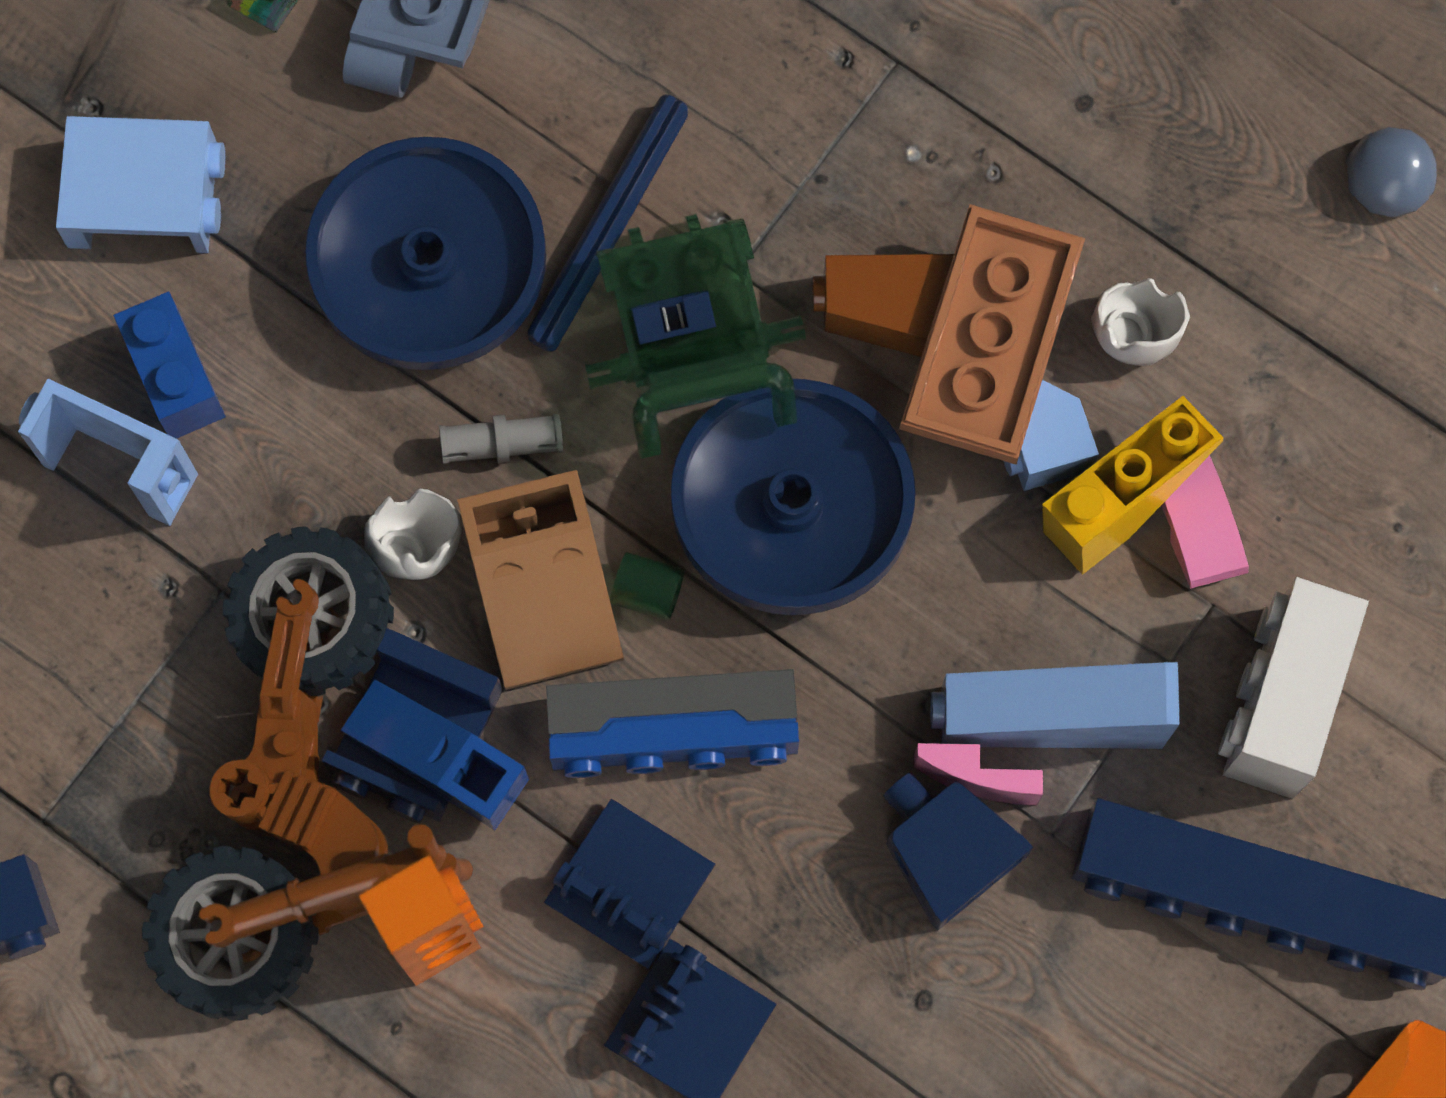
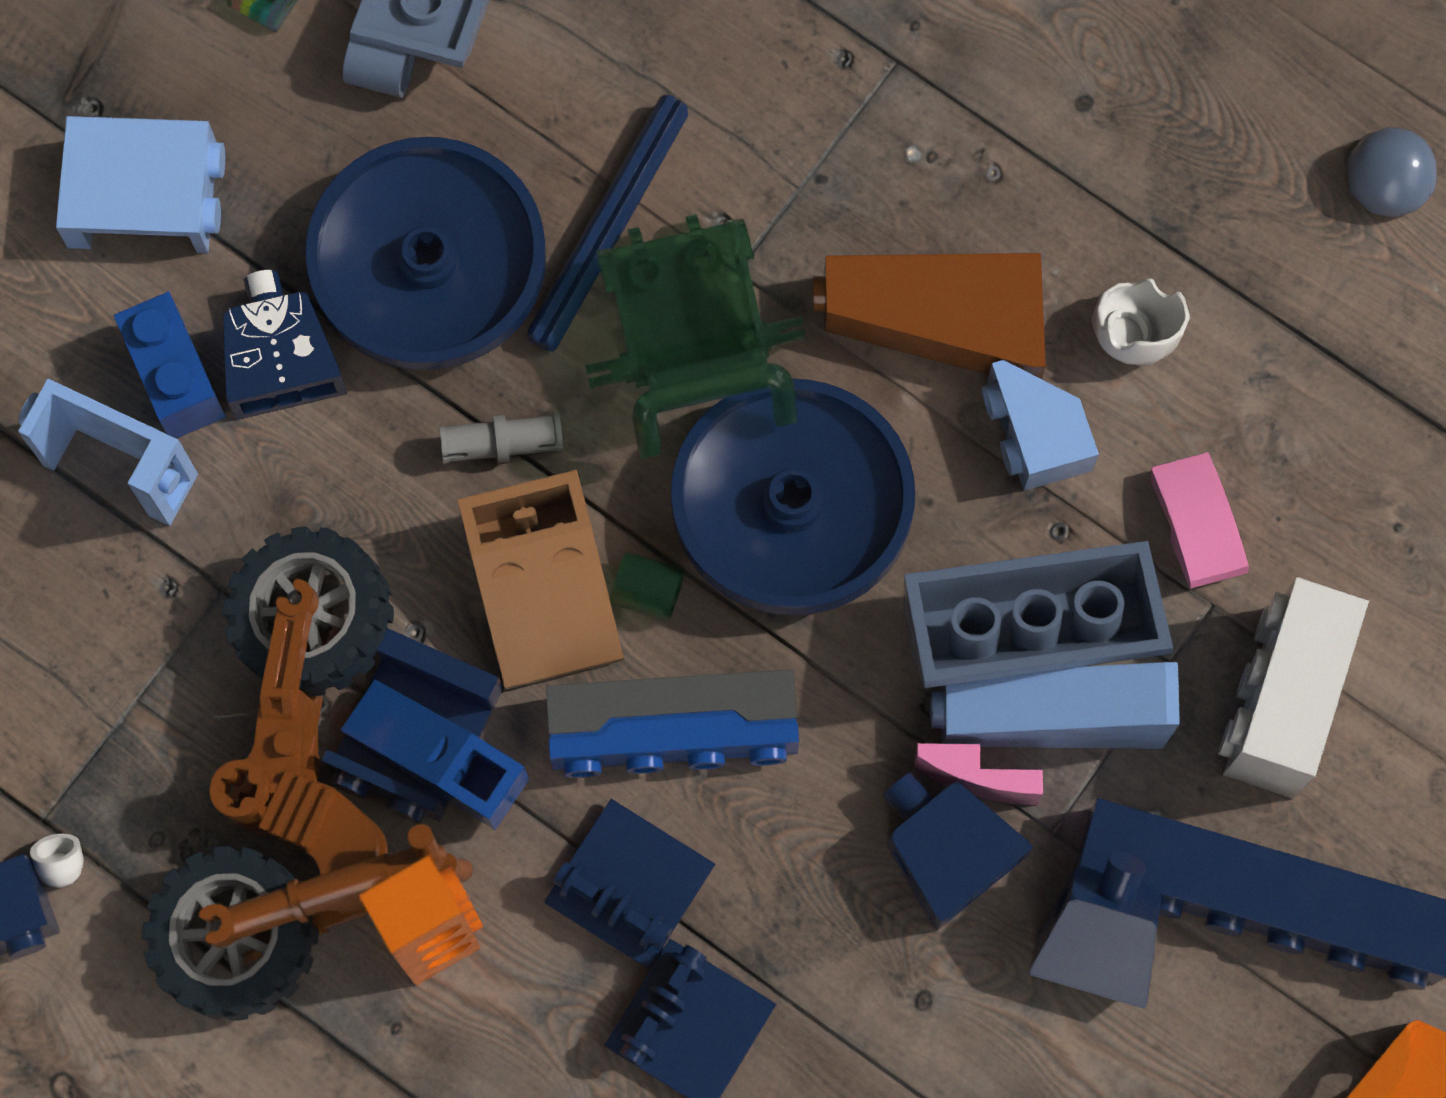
(57, 859): none -> white hinge
(276, 351): none -> dark blue torso
(414, 535): white hair -> none
(672, 317): dark blue piece -> none
(992, 334): nougat tile -> none
(1035, 614): none -> sand blue slope
(1102, 932): none -> dark blue torso
(1128, 485): yellow slope -> none

